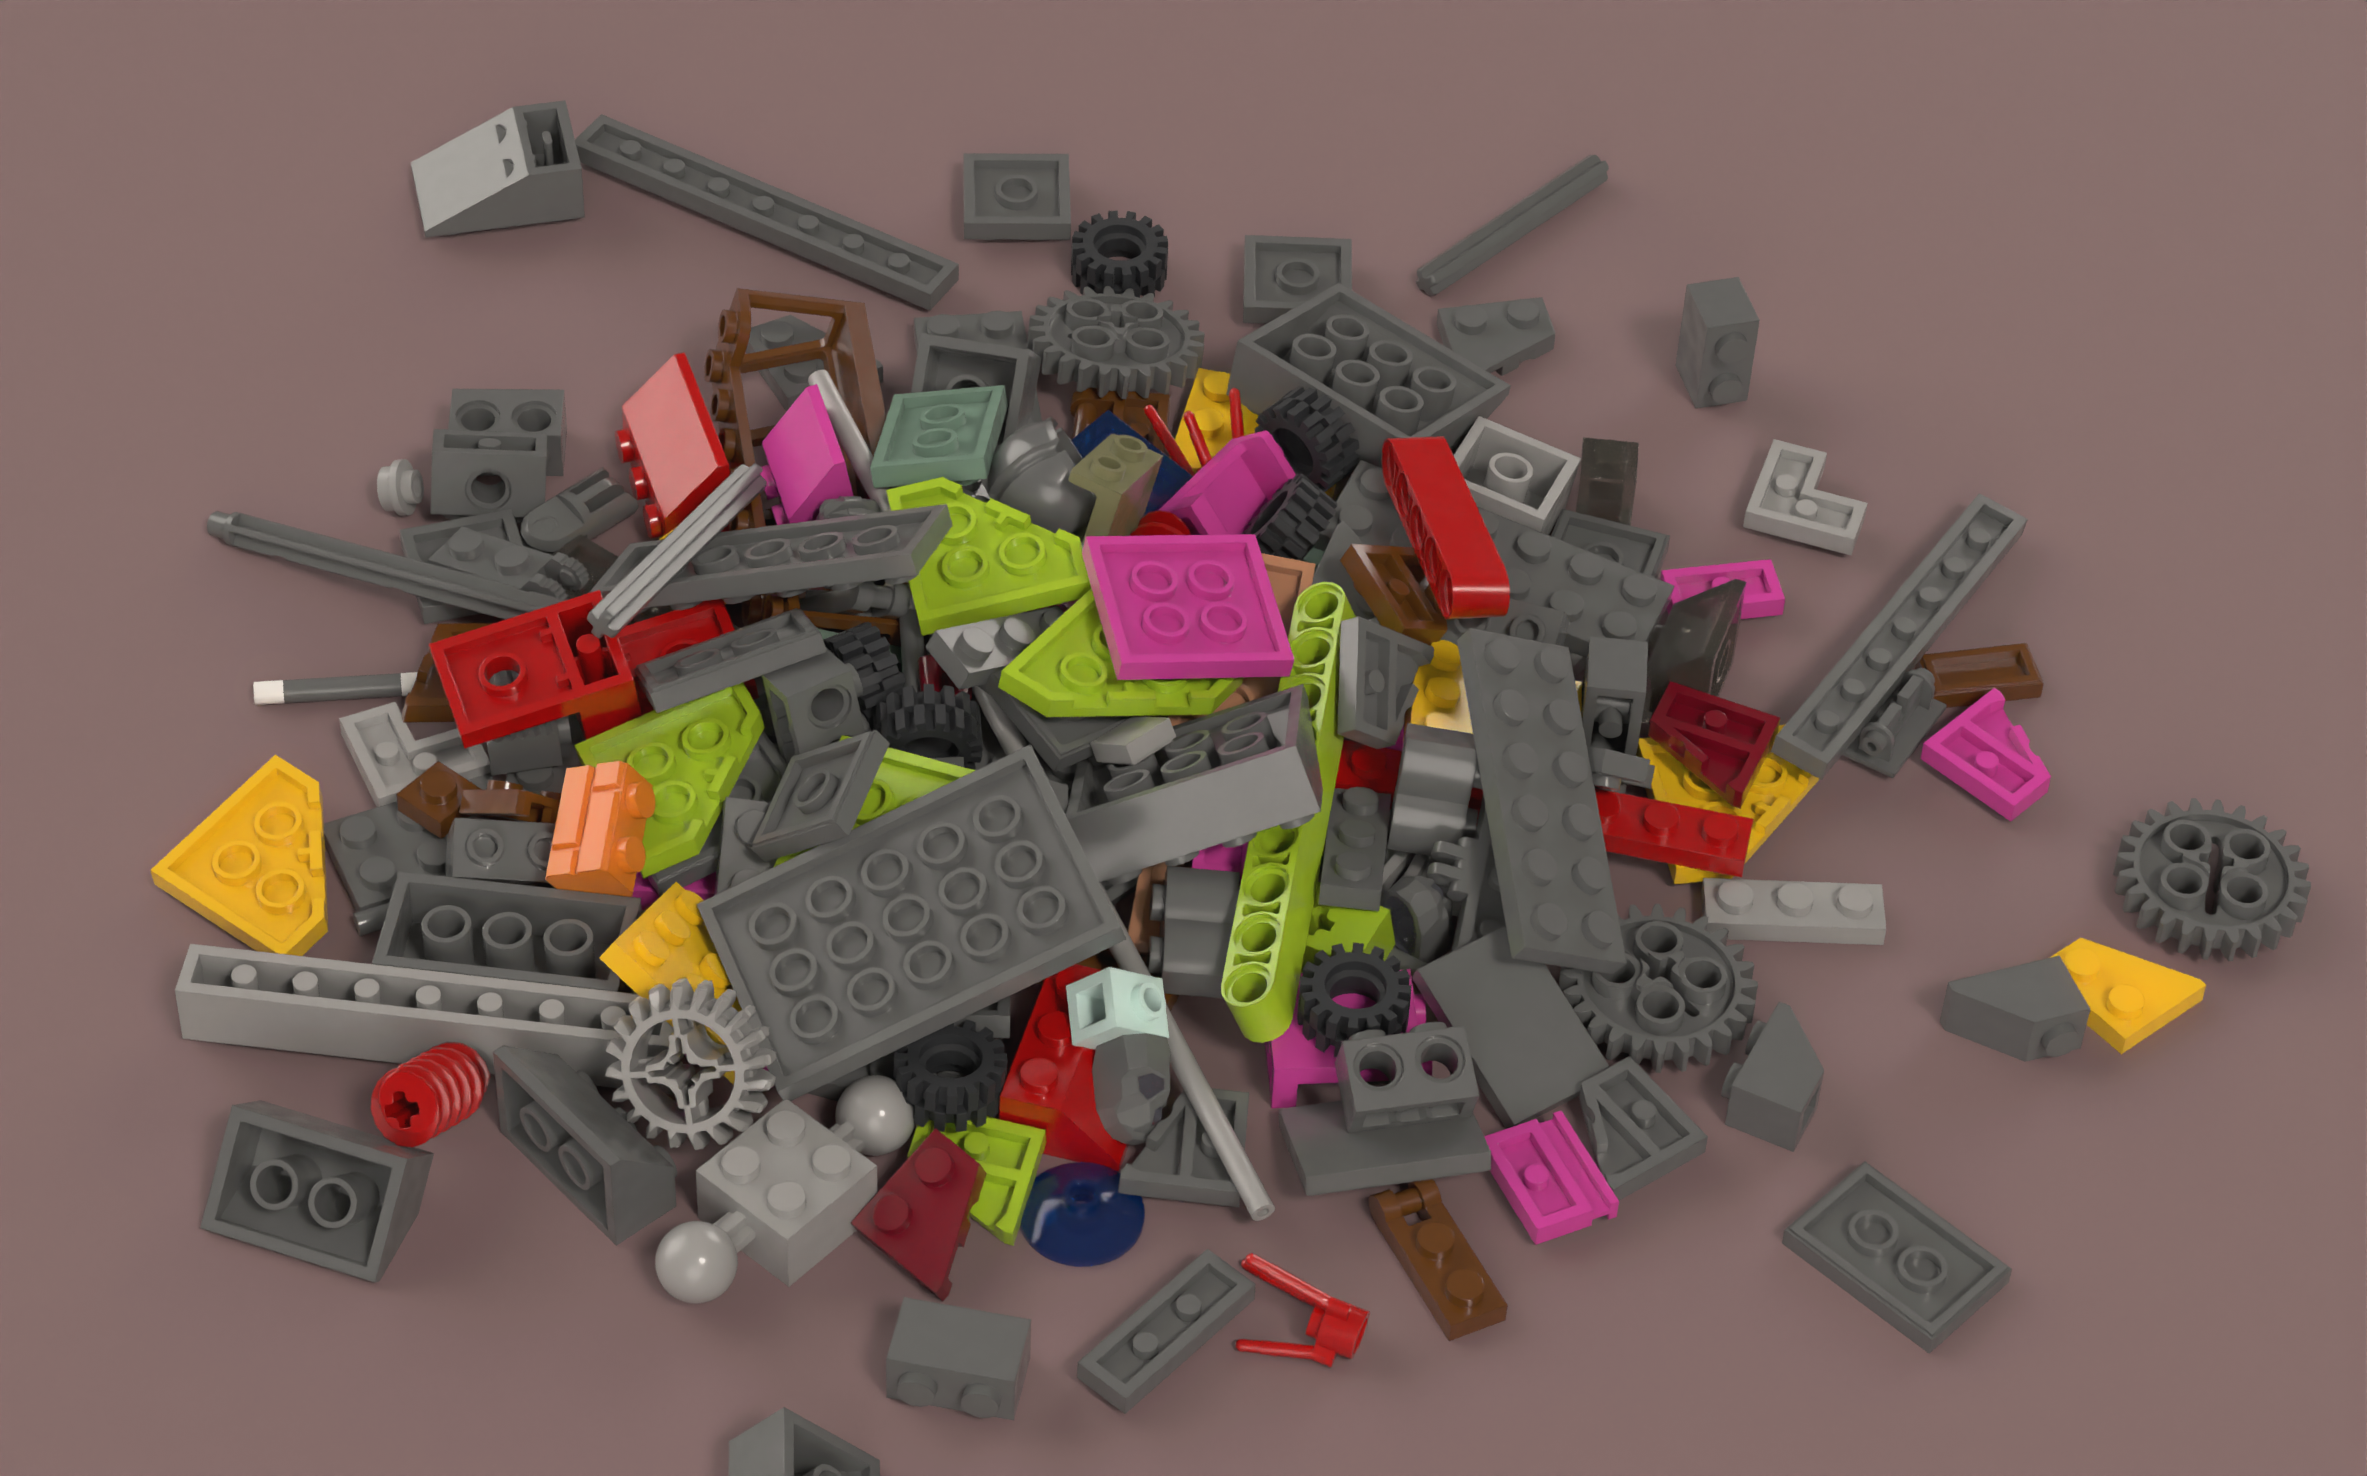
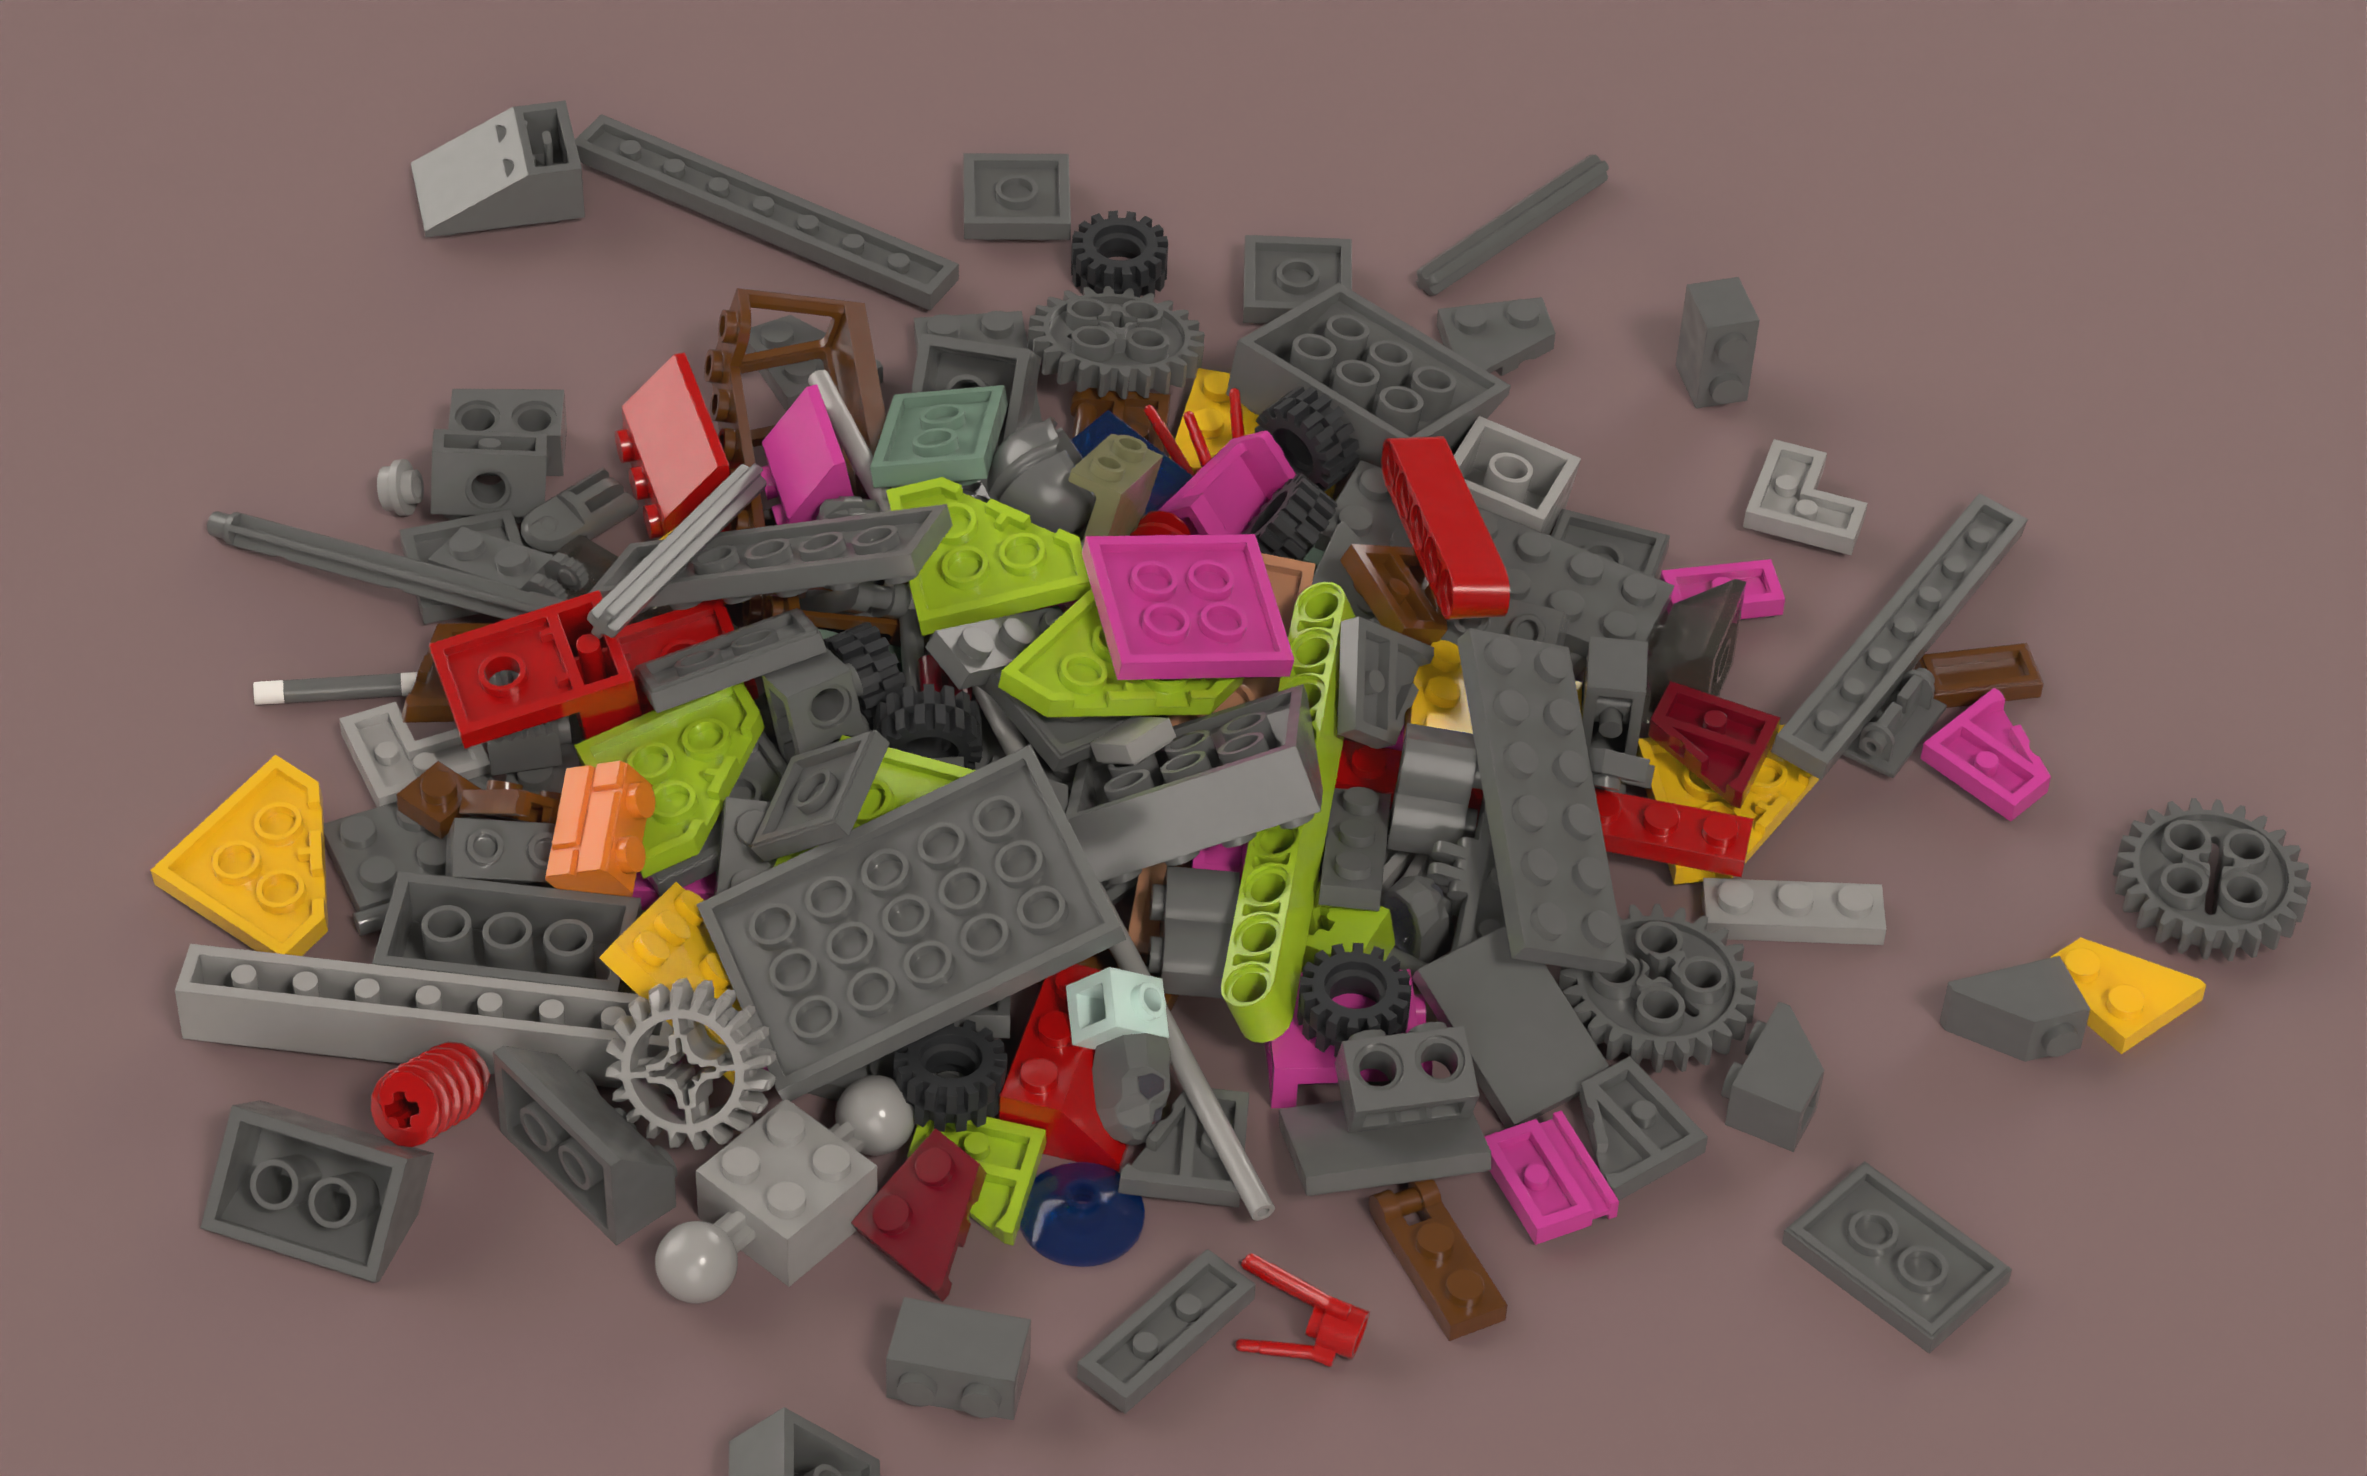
(1607, 479): clear smoke brick -> none

